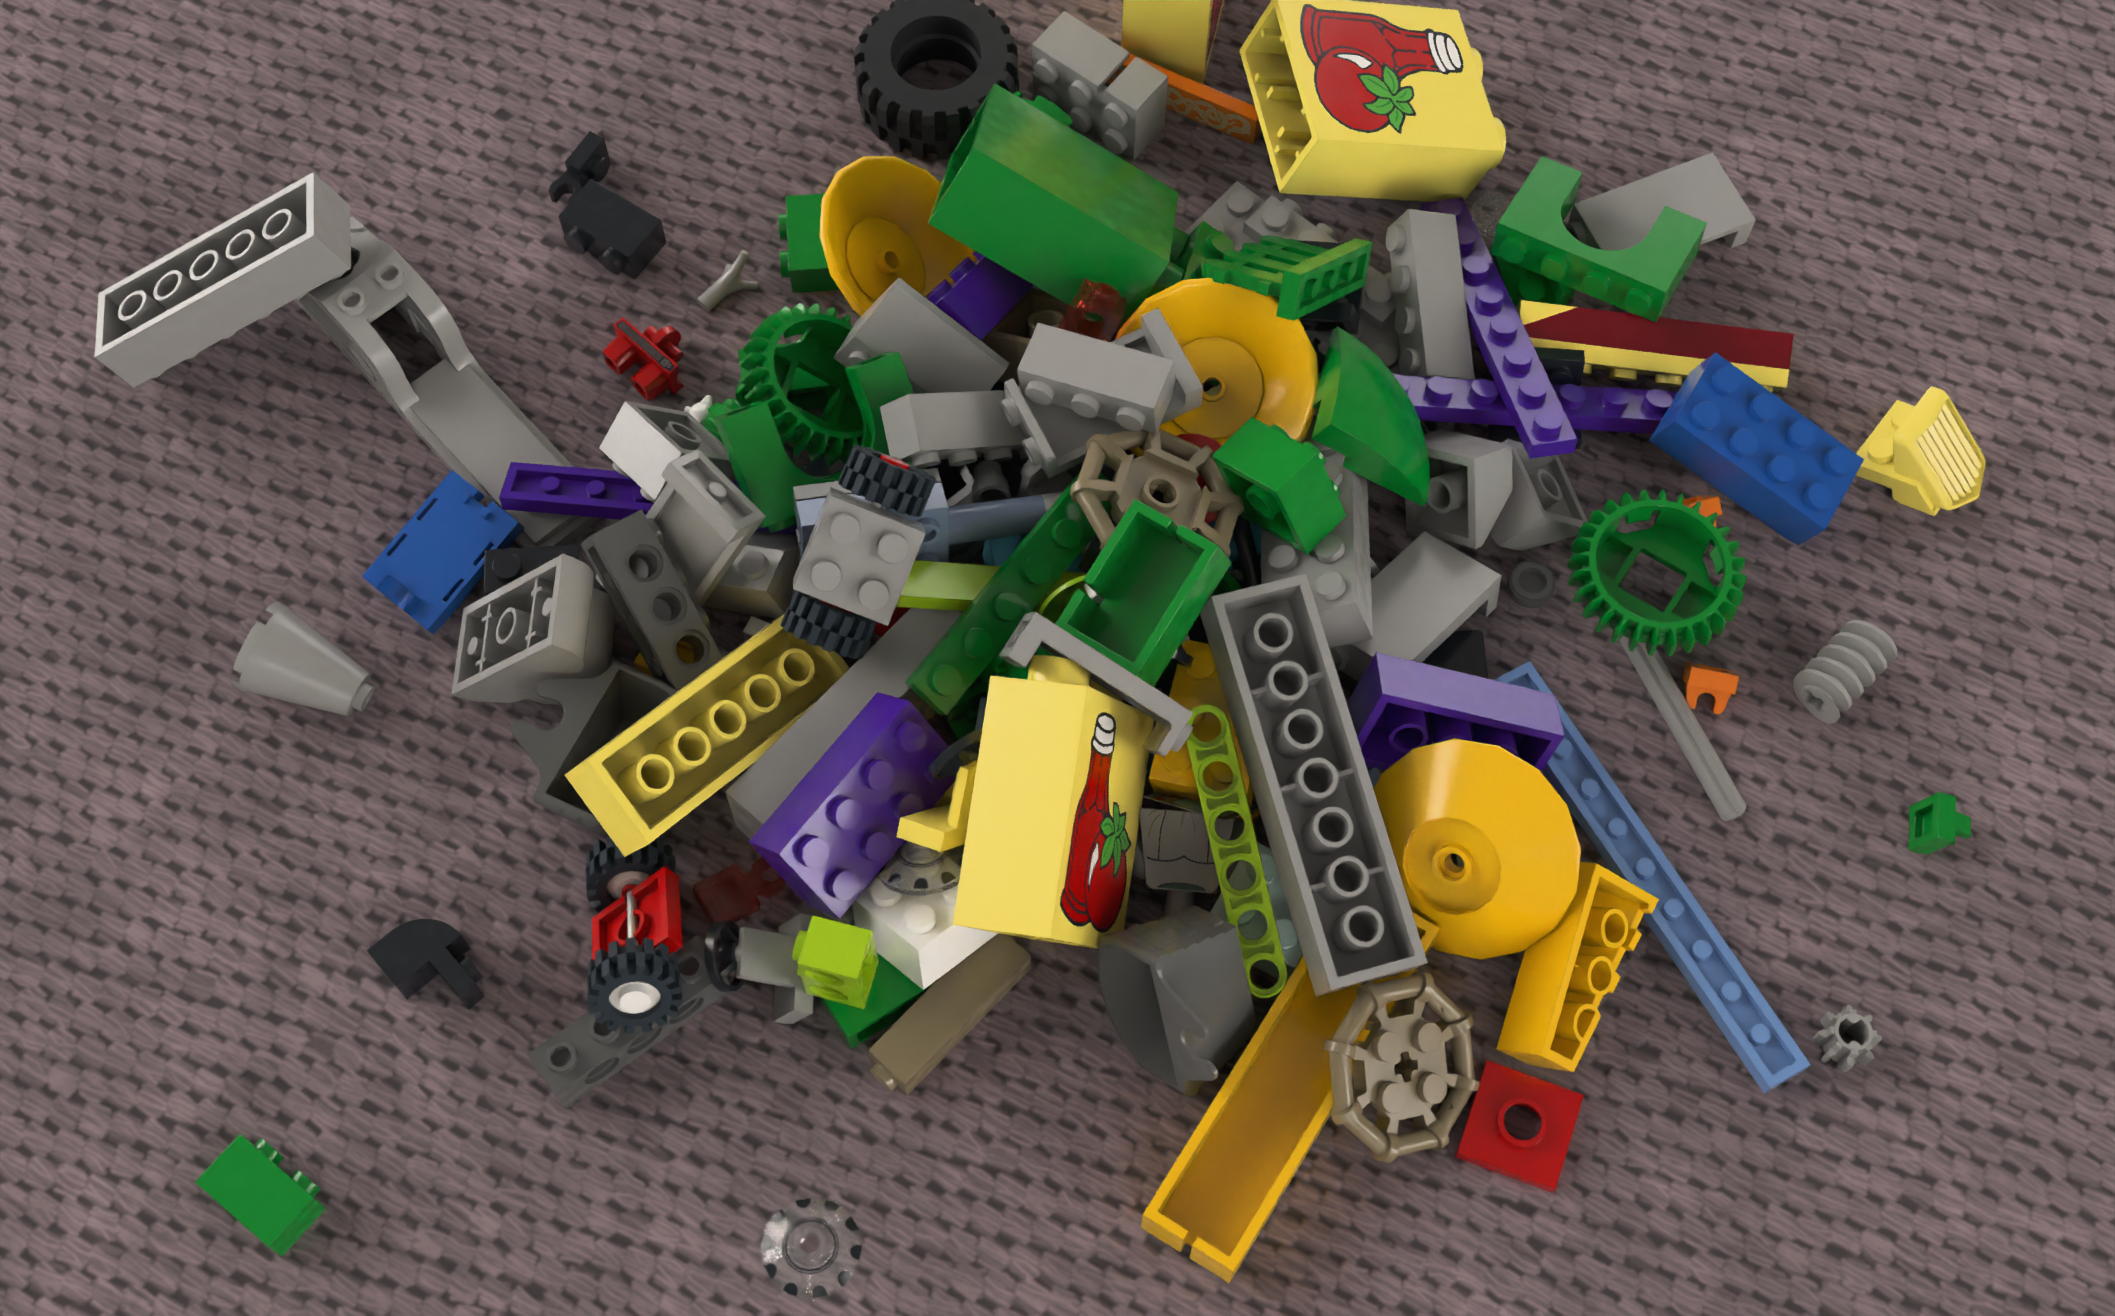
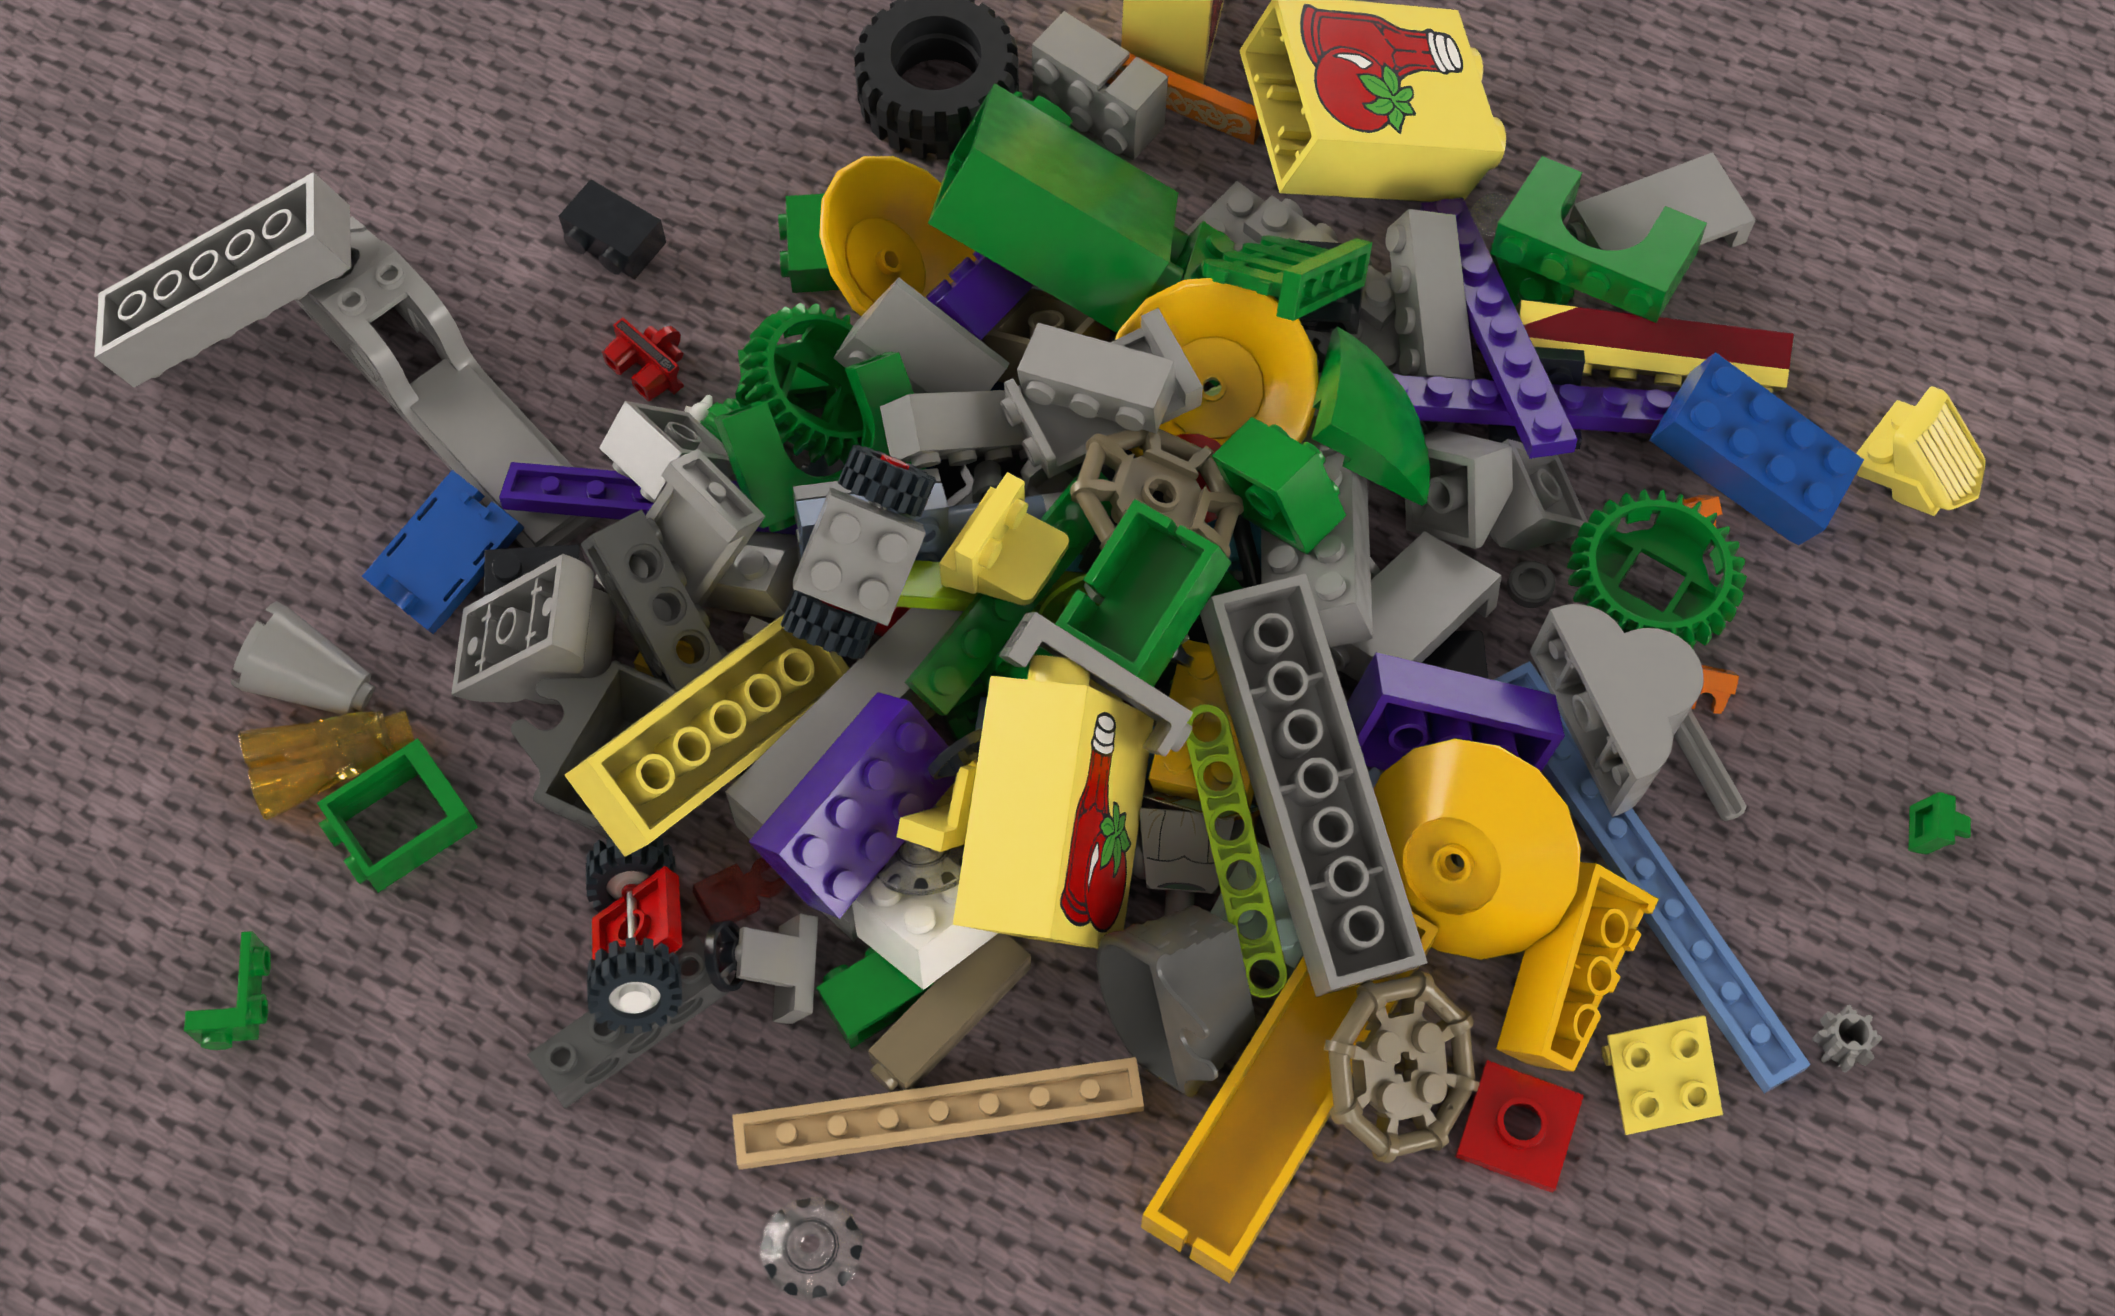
(219, 1027): none -> green bracket
(261, 1193): green brick -> none
(306, 758): none -> clear yellow piece
(376, 784): none -> green window
(421, 951): black brick -> none
(586, 162): black plate -> none
(727, 283): light grey bar -> none
(836, 961): lime brick -> none
(937, 1113): none -> tan plate
(1004, 548): none -> light yellow piece
(1097, 299): clear red brick -> none
(1617, 695): none -> light grey brick
(1664, 1074): none -> light yellow hinge
(1843, 669): light grey piece -> none

